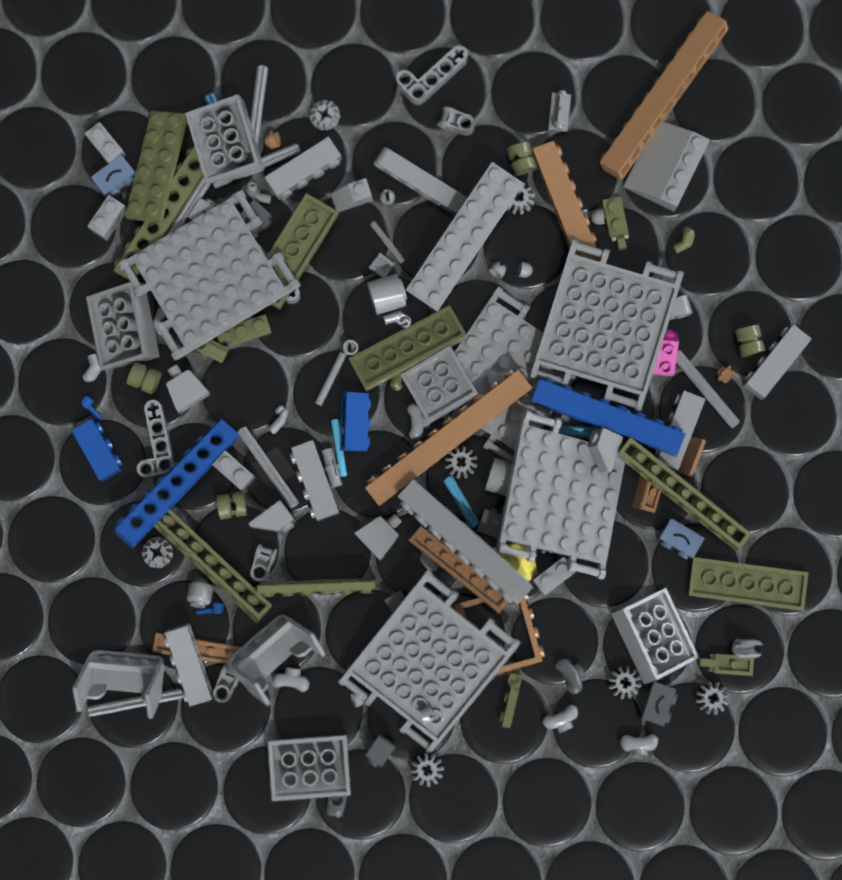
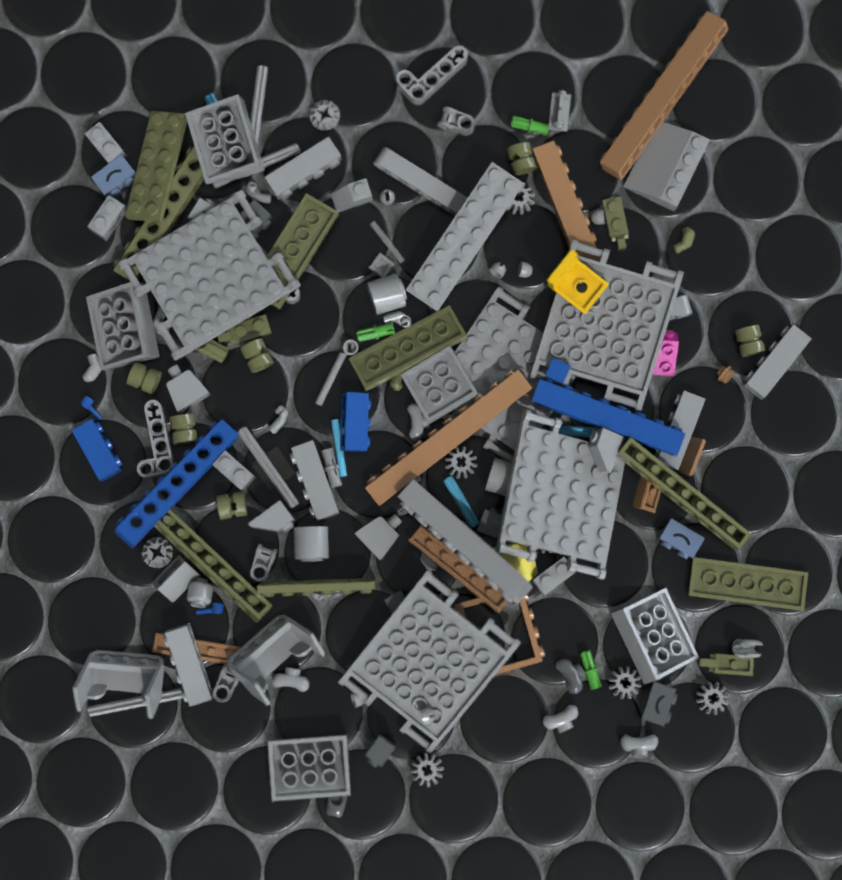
(175, 578): none -> light grey brick
(183, 215): light grey axle -> none
(183, 429): none -> olive wheel
(256, 354): none -> olive wheel
(273, 140): medium nougat plate -> none
(311, 543): none -> light grey piece
(375, 332): none -> bright green axle
(511, 699): olive hinge -> none
(529, 125): none -> bright green axle
(558, 371): none -> blue tile
(569, 275): none -> yellow bracket
(590, 670): none -> bright green axle
(706, 390): light grey axle -> none

